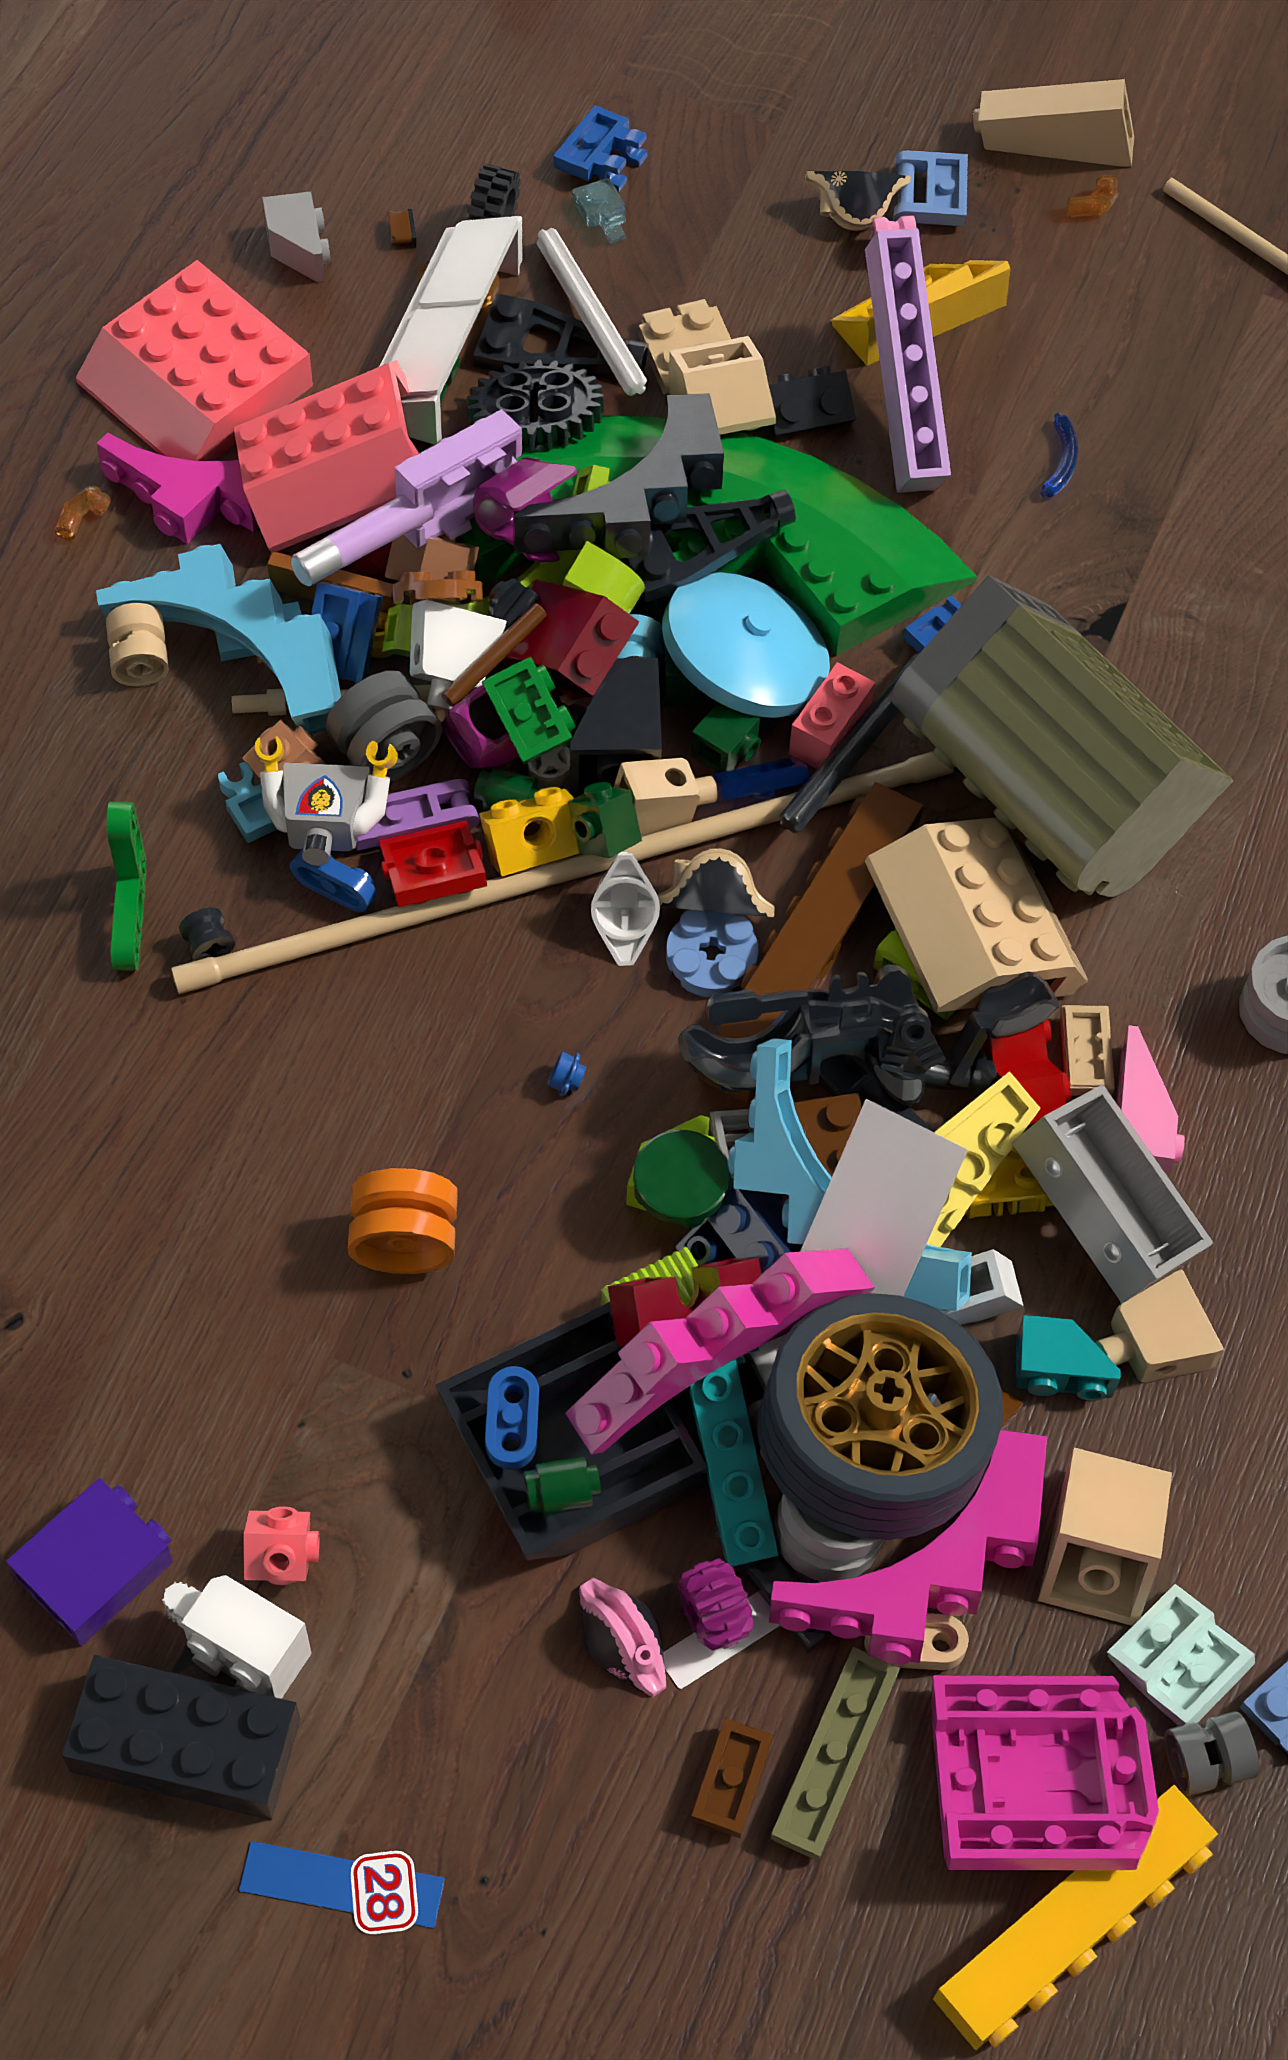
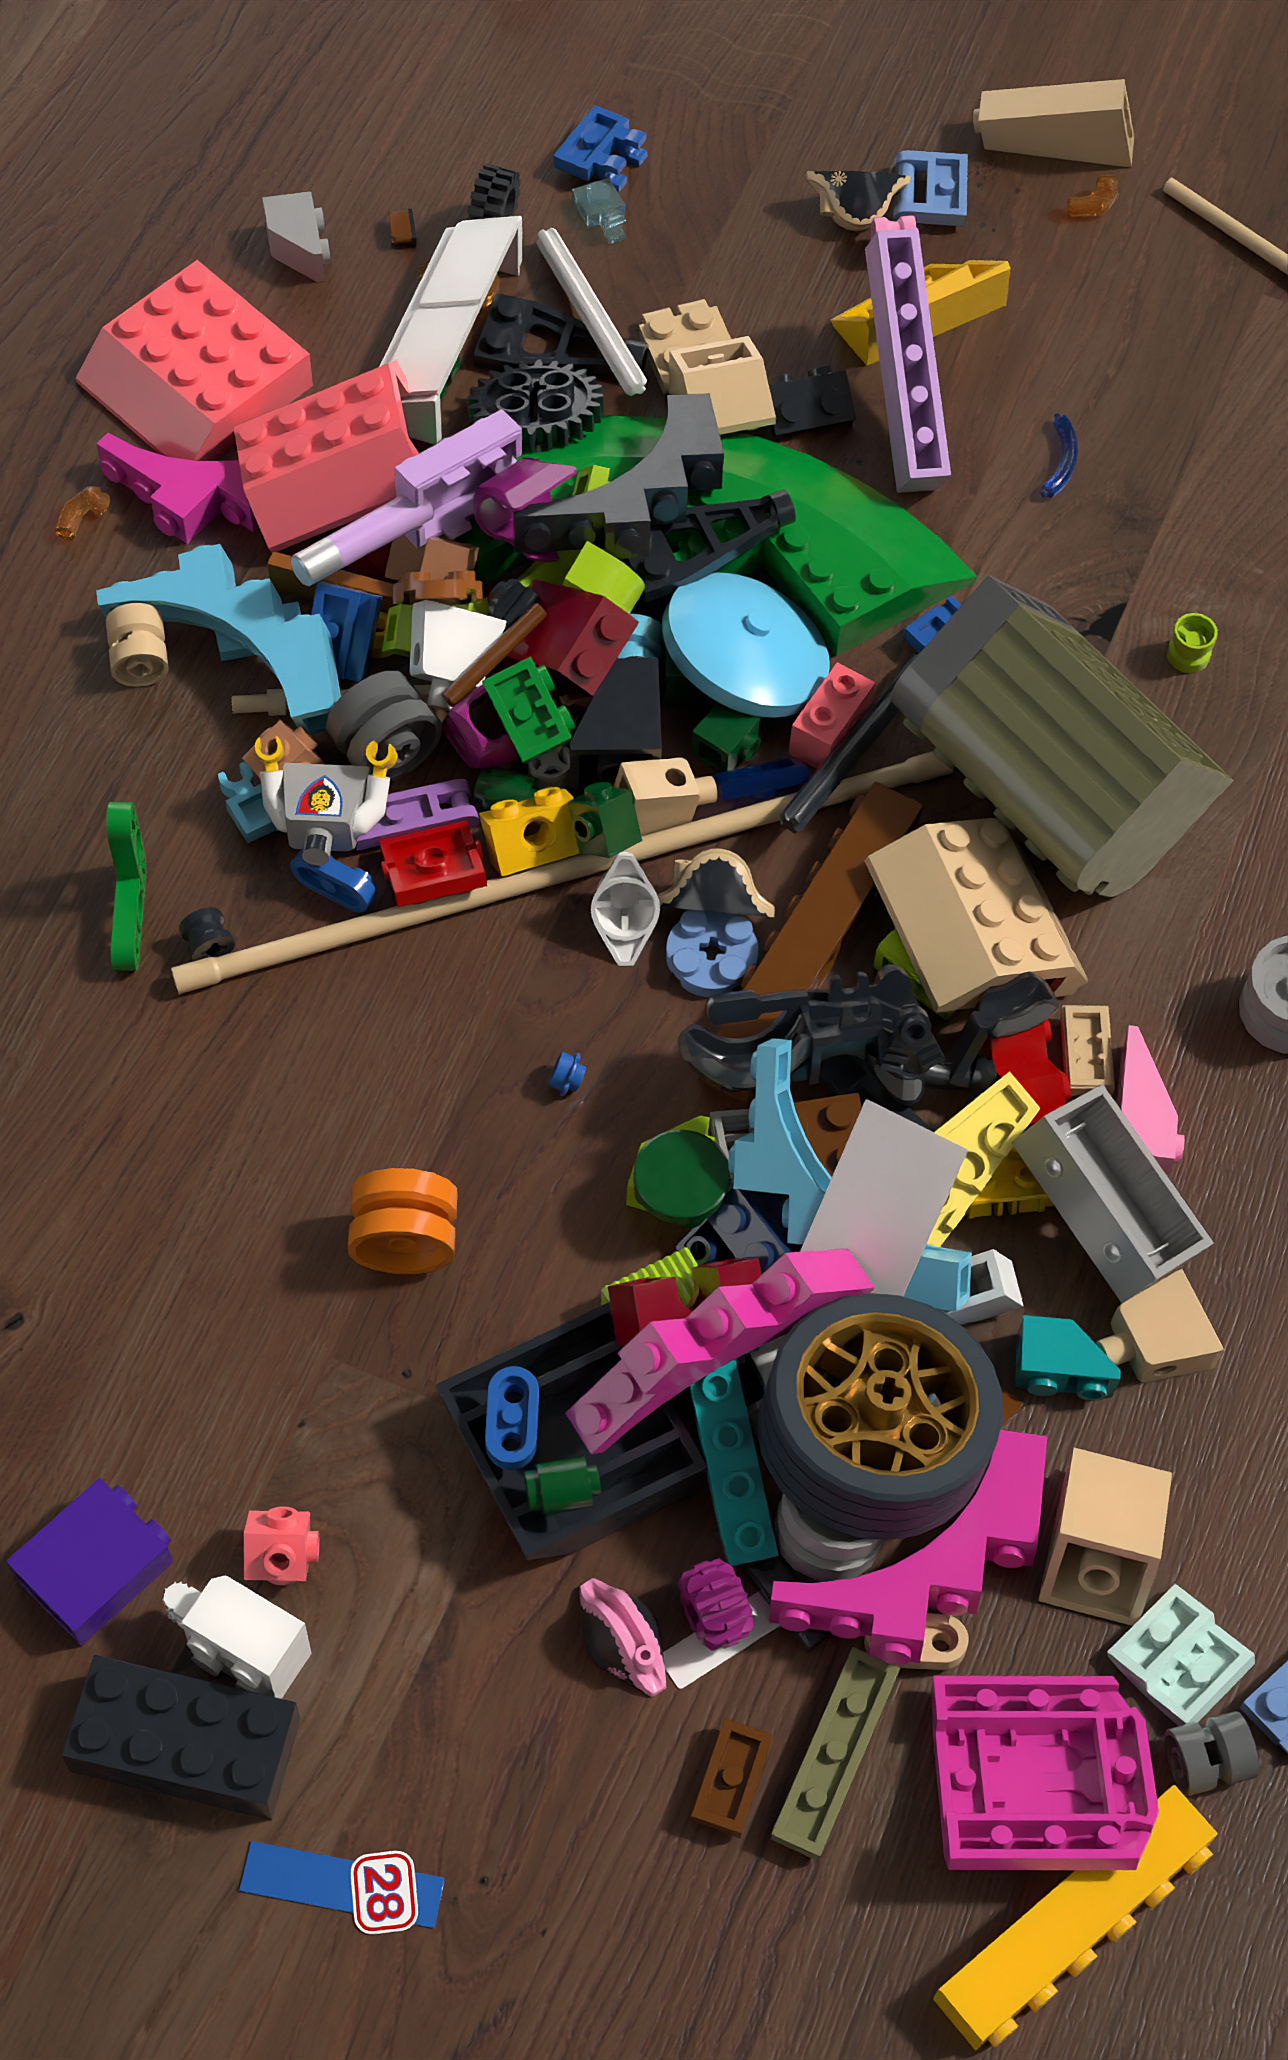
(1192, 643): none -> lime wheel

